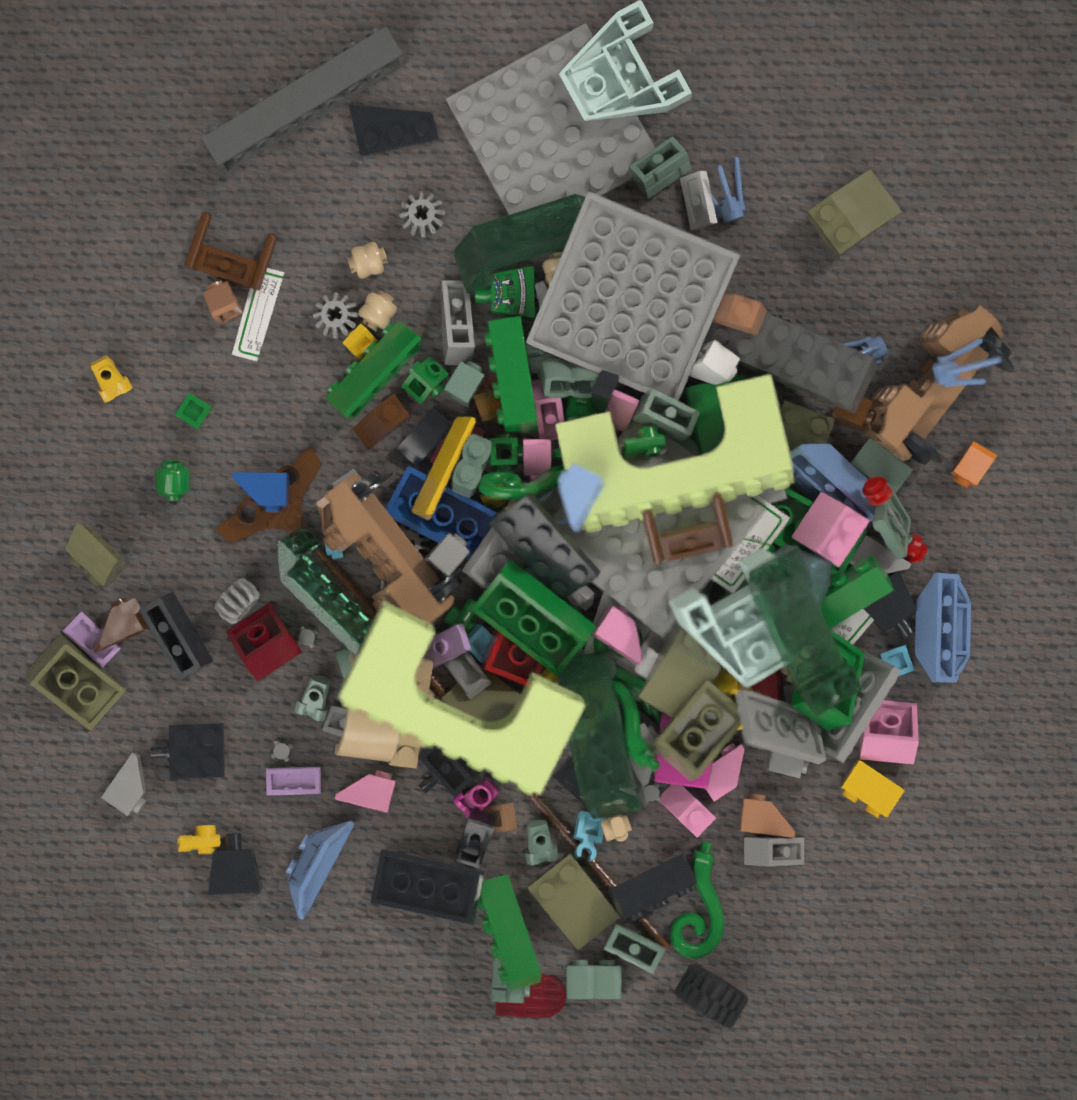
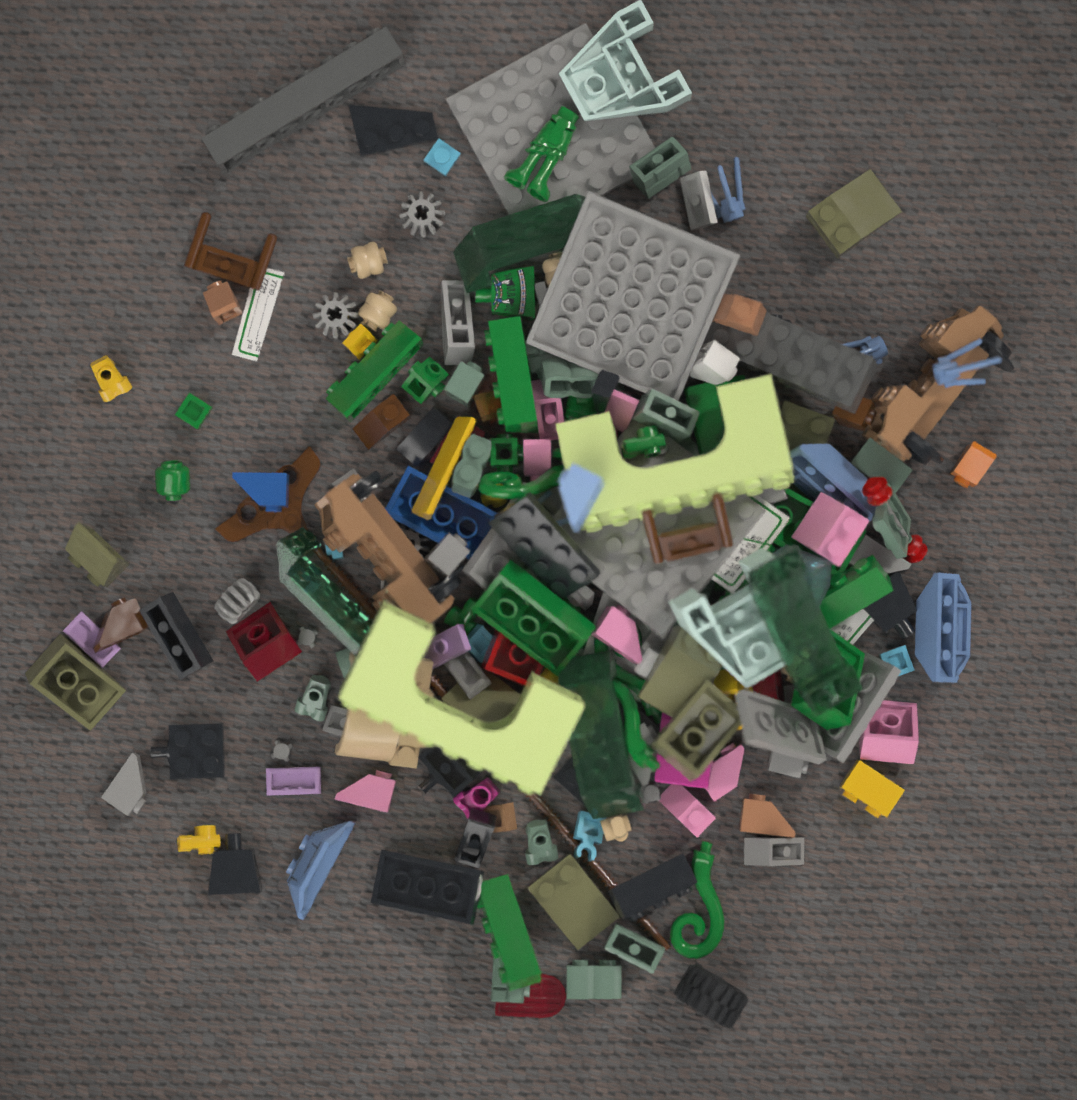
(442, 157): none -> medium azure plate
(550, 144): none -> green piece

